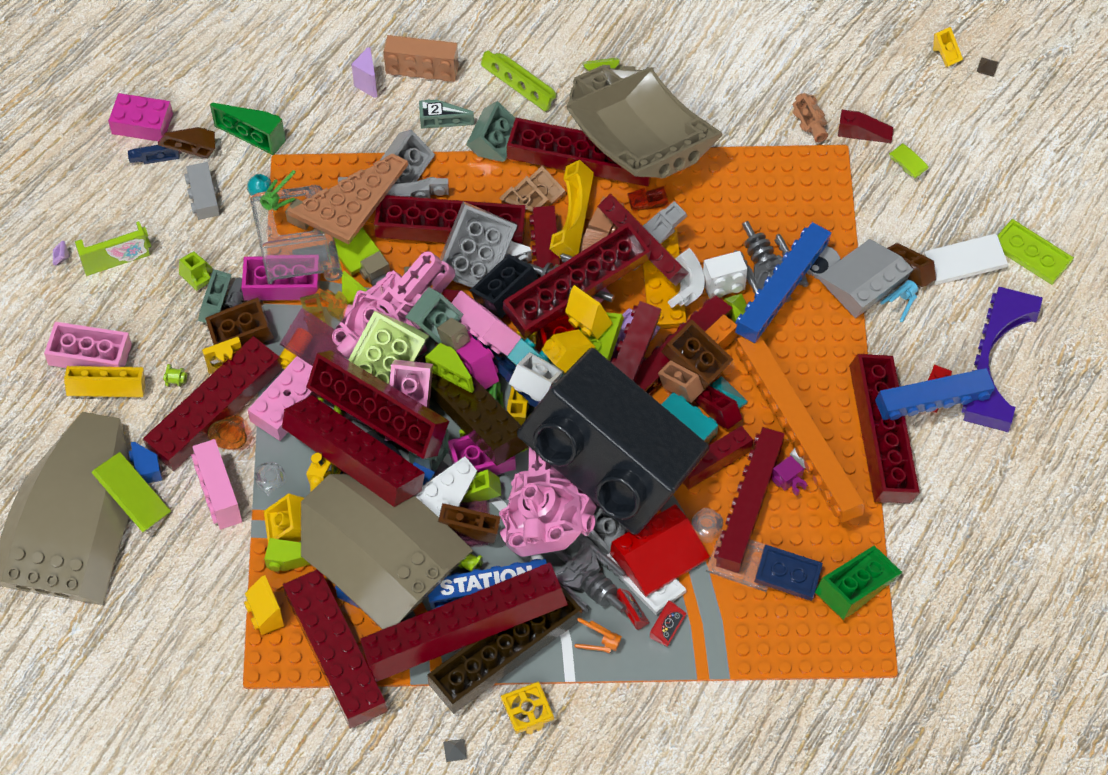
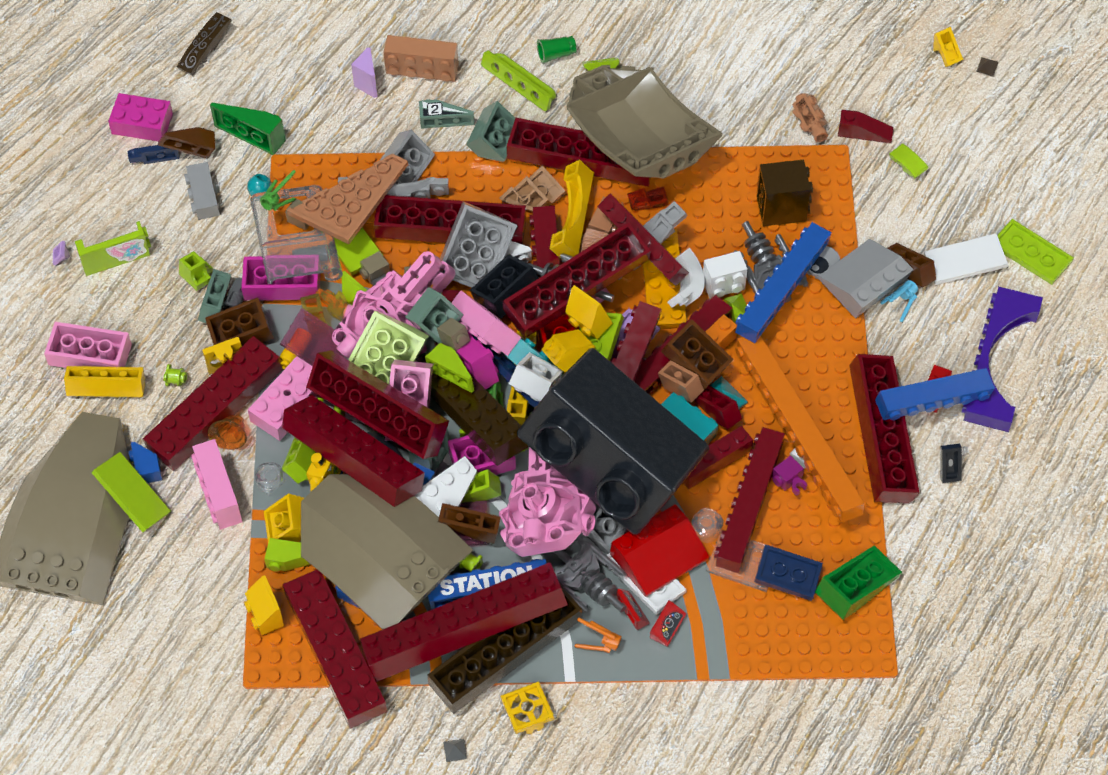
(203, 43): none -> dark brown slope
(298, 461): none -> lime slope
(555, 48): none -> green plant
(784, 192): none -> dark brown container
(951, 462): none -> black piece

